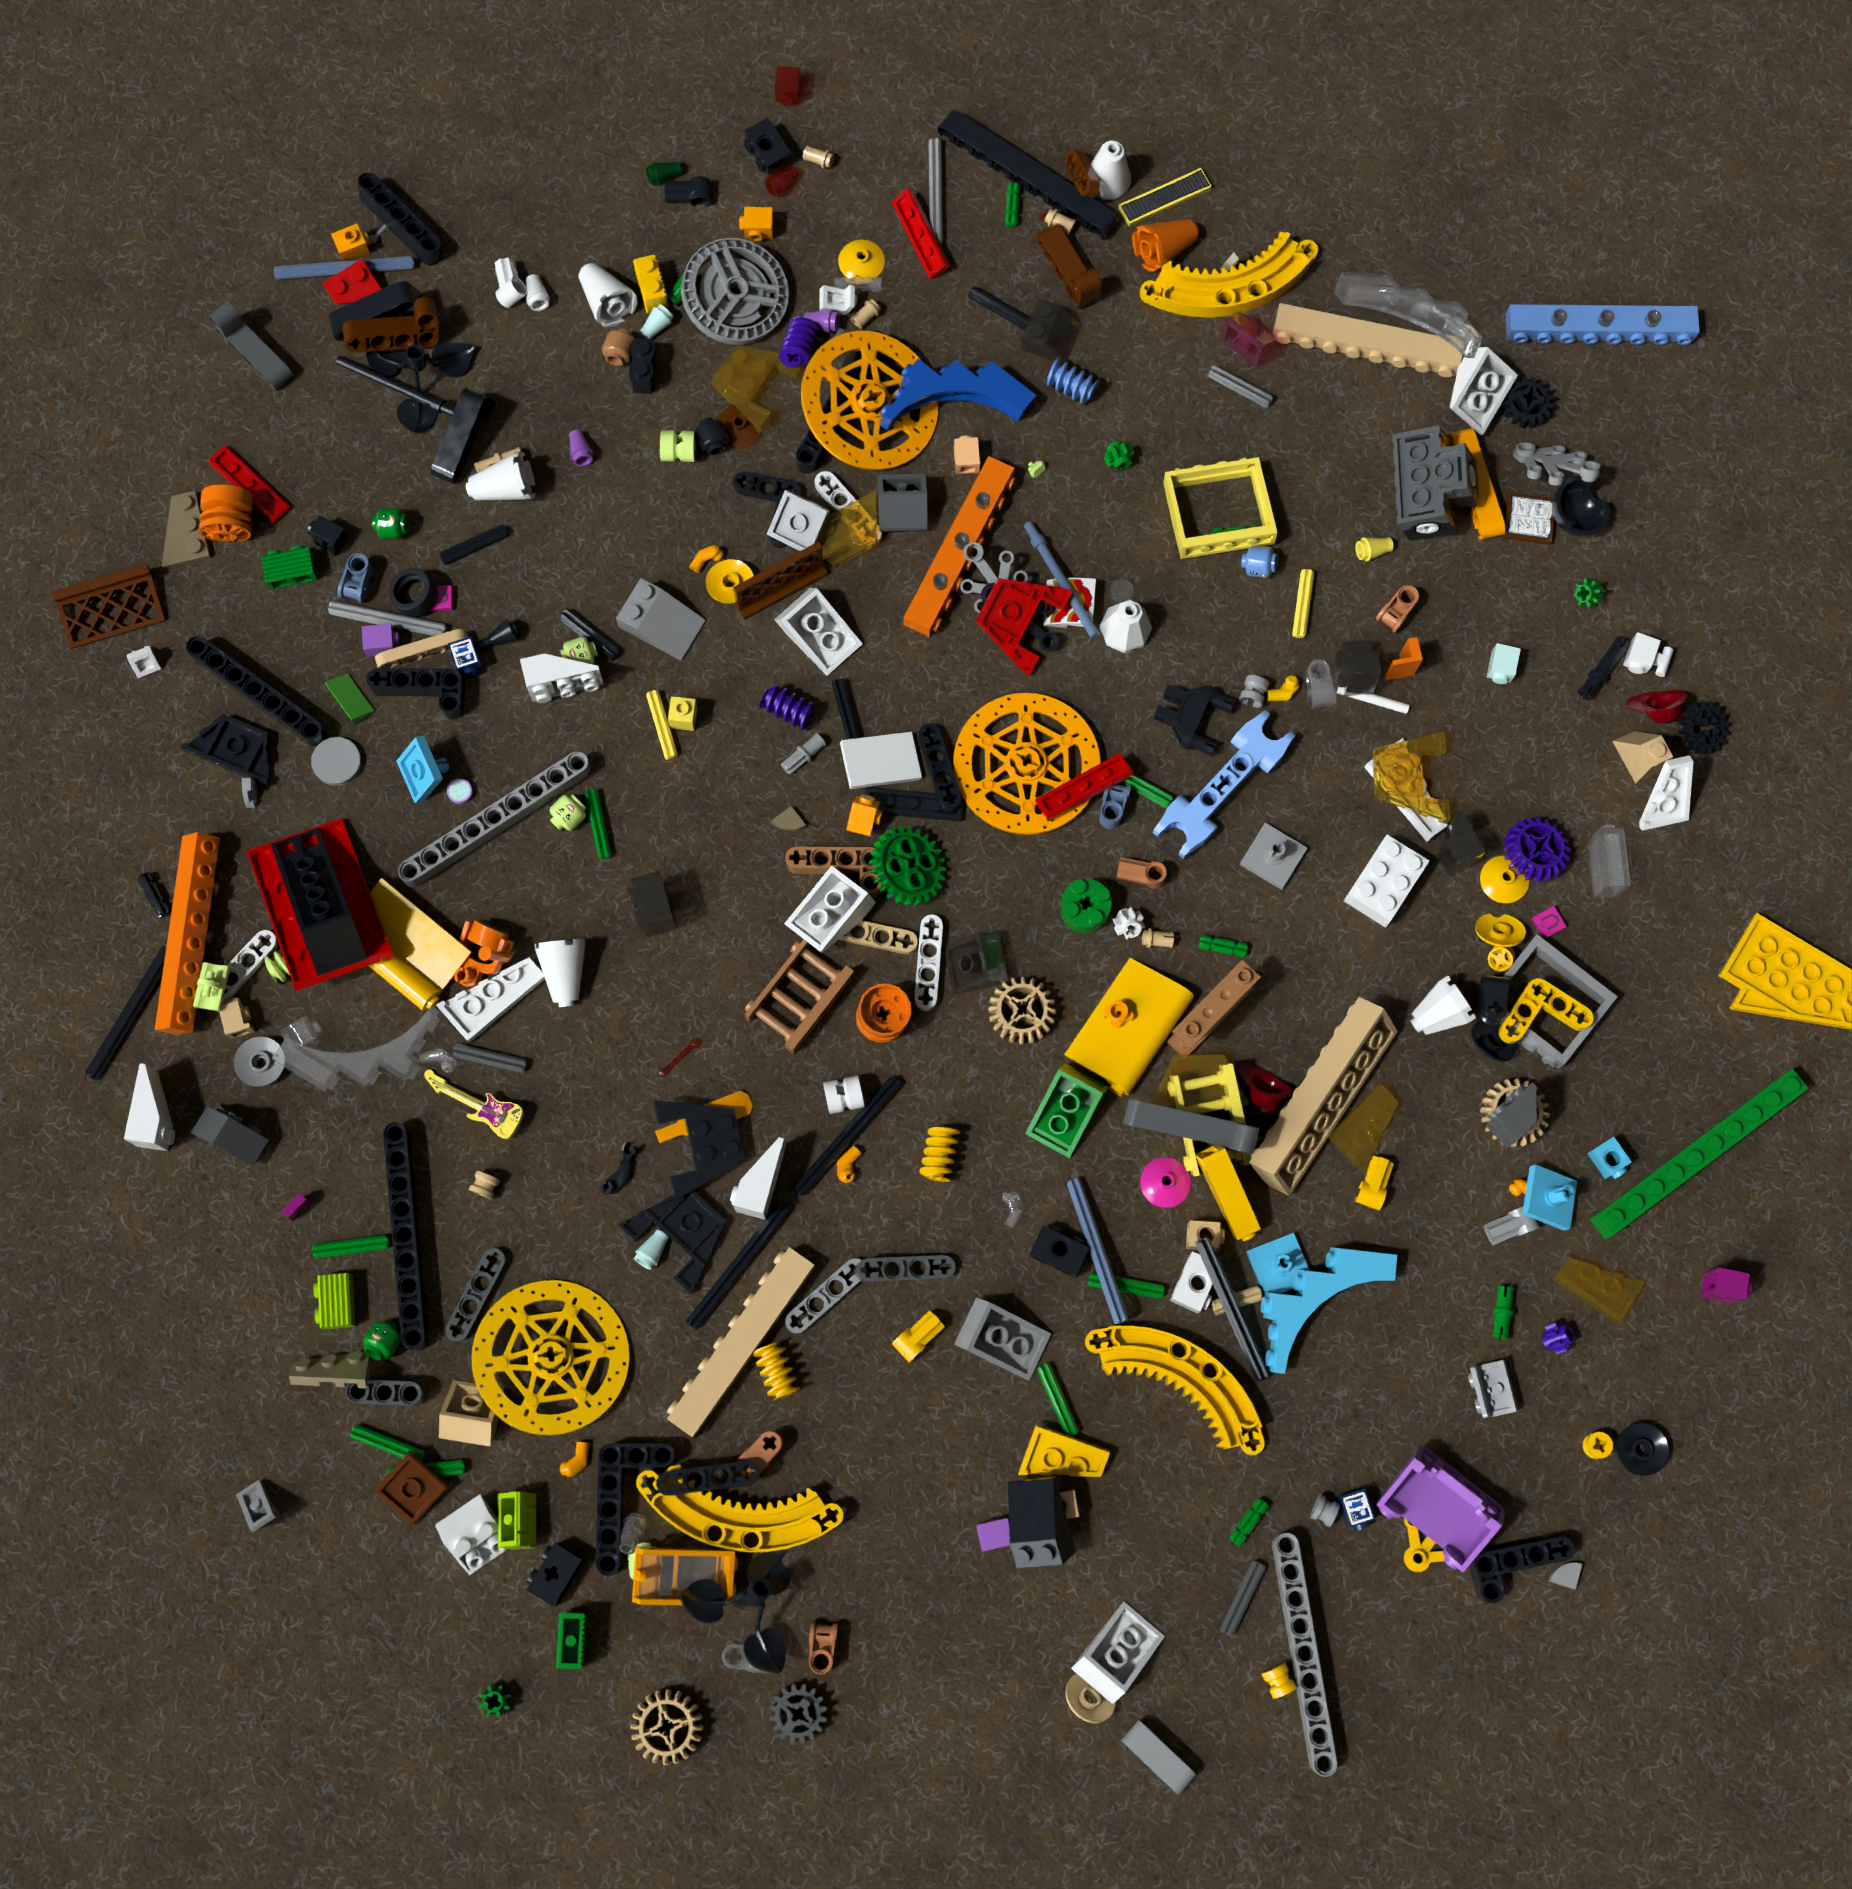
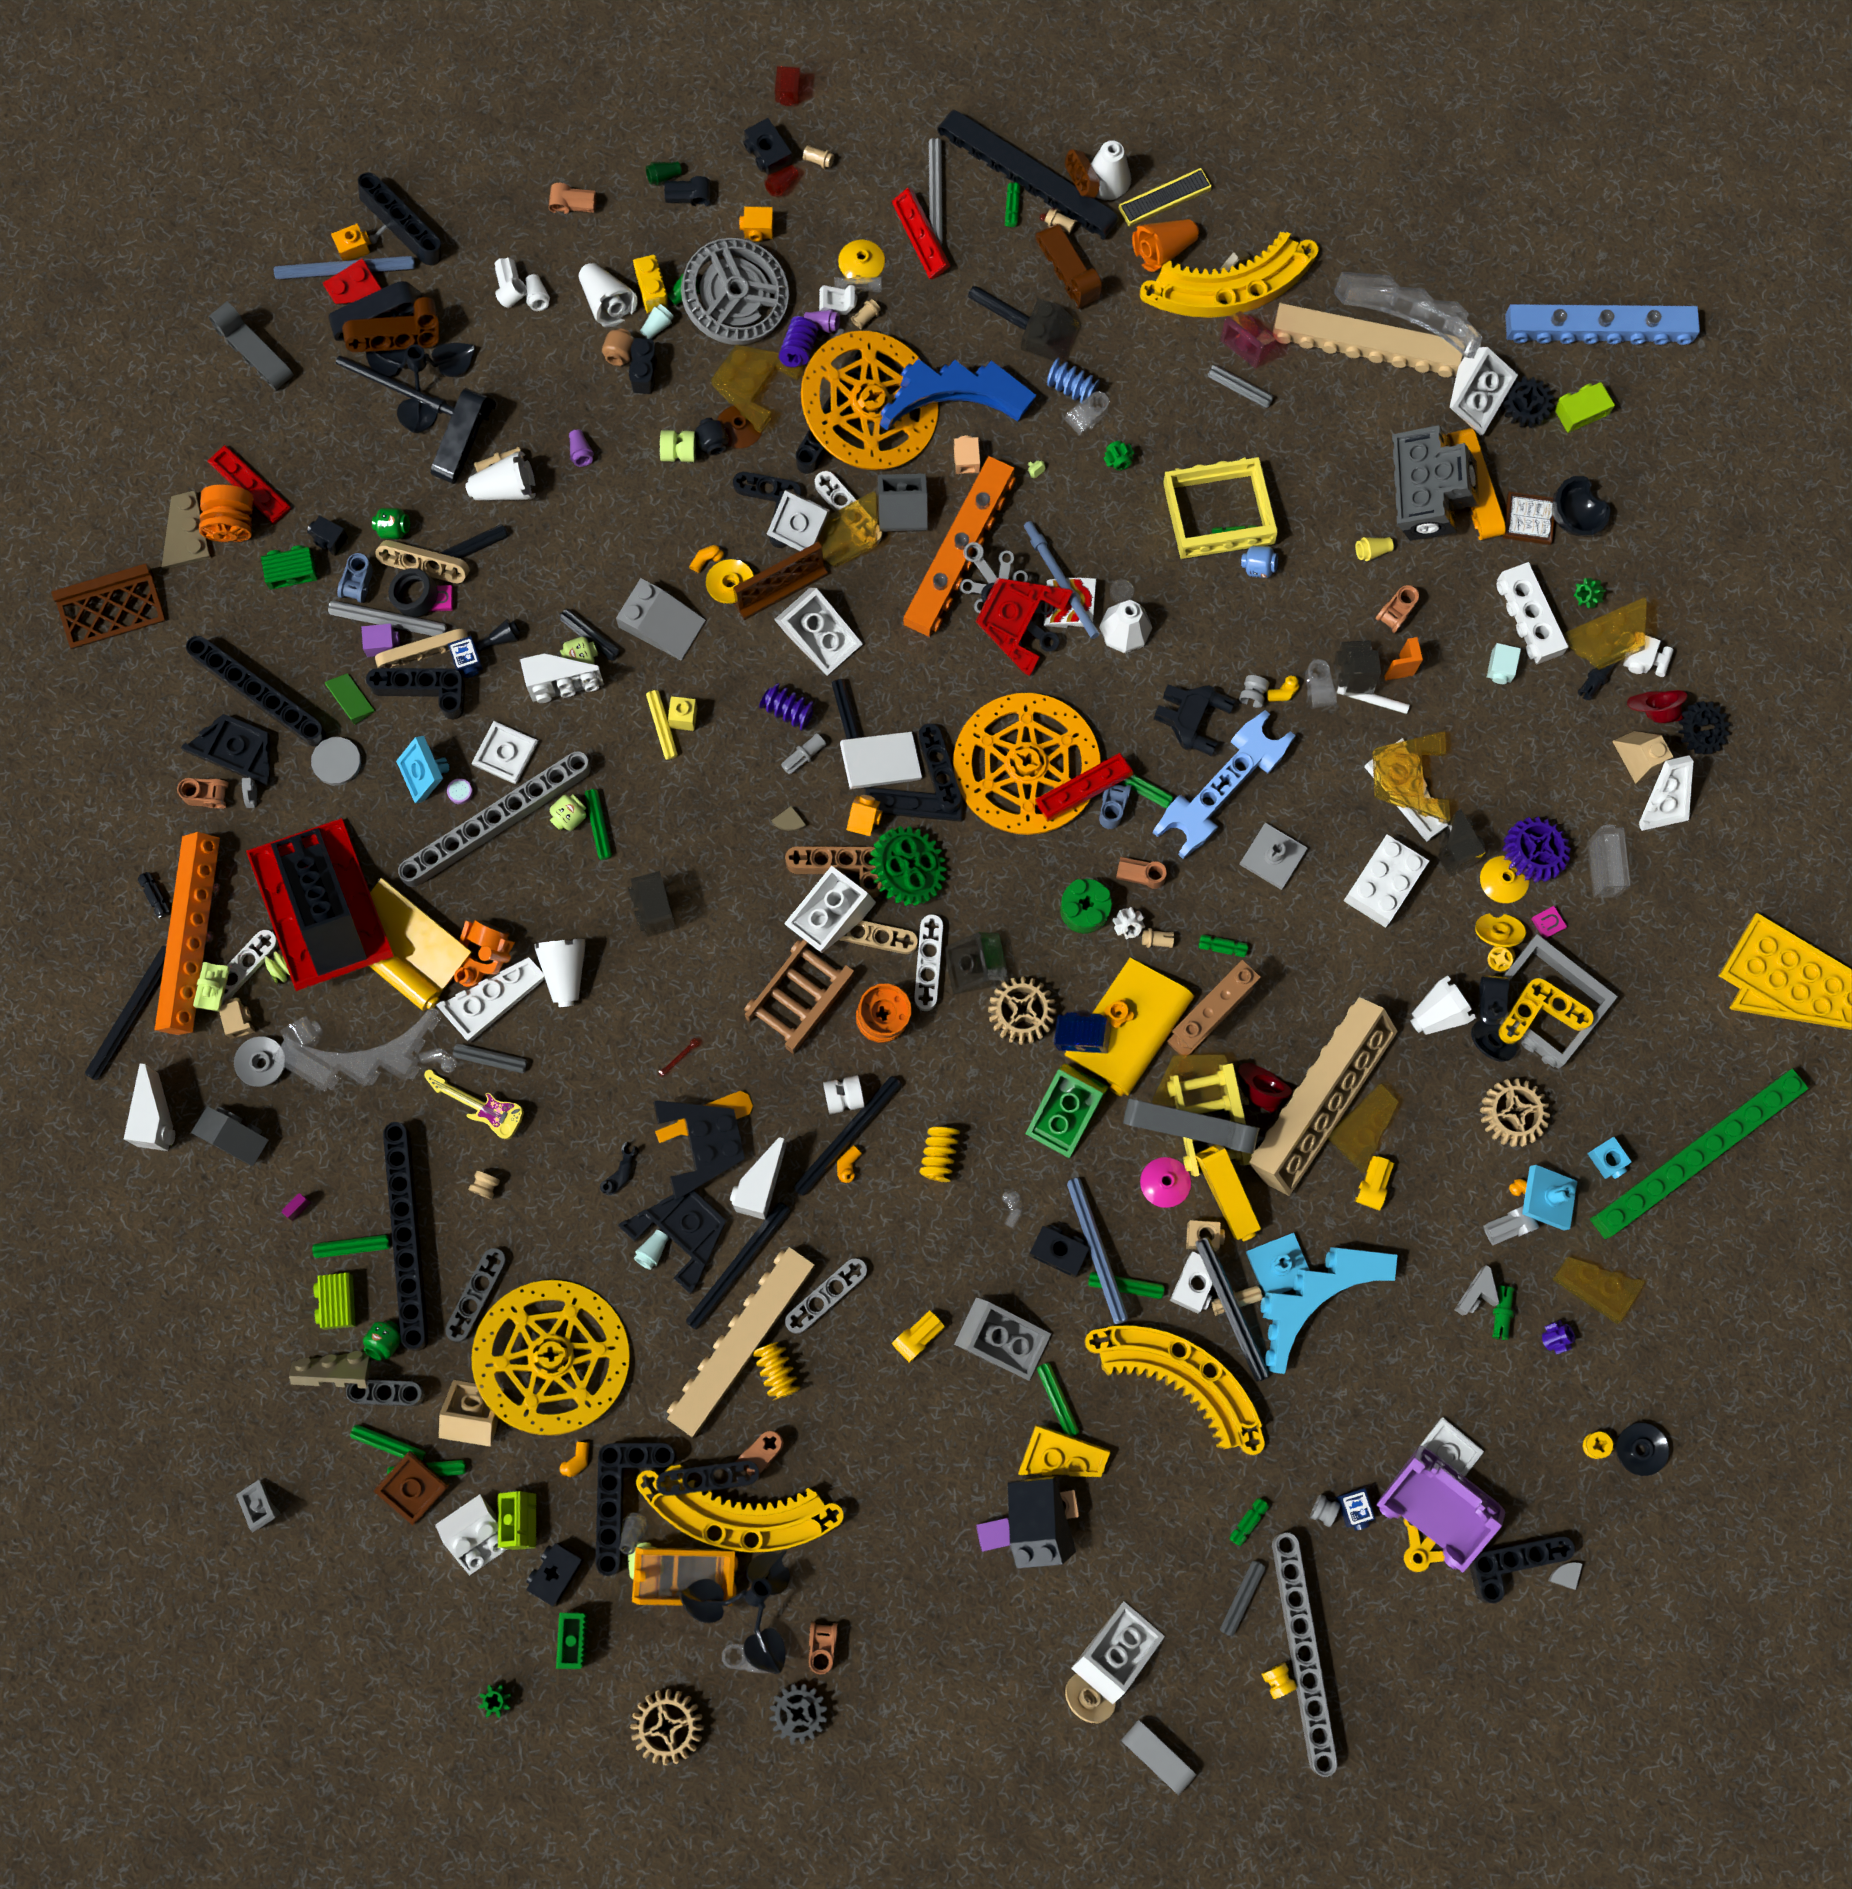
(143, 661): white tile -> none
(208, 792): none -> nougat piece
(422, 557): none -> tan beam
(505, 752): none -> white tile
(565, 199): none -> nougat piece
(905, 1272): dark grey beam -> none
(1082, 1033): none -> clear blue brick
(1086, 415): none -> clear piece
(1303, 603): light yellow axle -> none
(1452, 1446): none -> white tile
(1482, 1287): none -> light grey slope
(1493, 1389): light grey bracket -> none
(1514, 1119): dark grey slope -> none
(1527, 454): light grey plant -> none
(1534, 601): none -> white brick
(1584, 407): none -> lime brick
(1611, 635): none -> clear yellow wing
(1726, 1286): magenta brick -> none

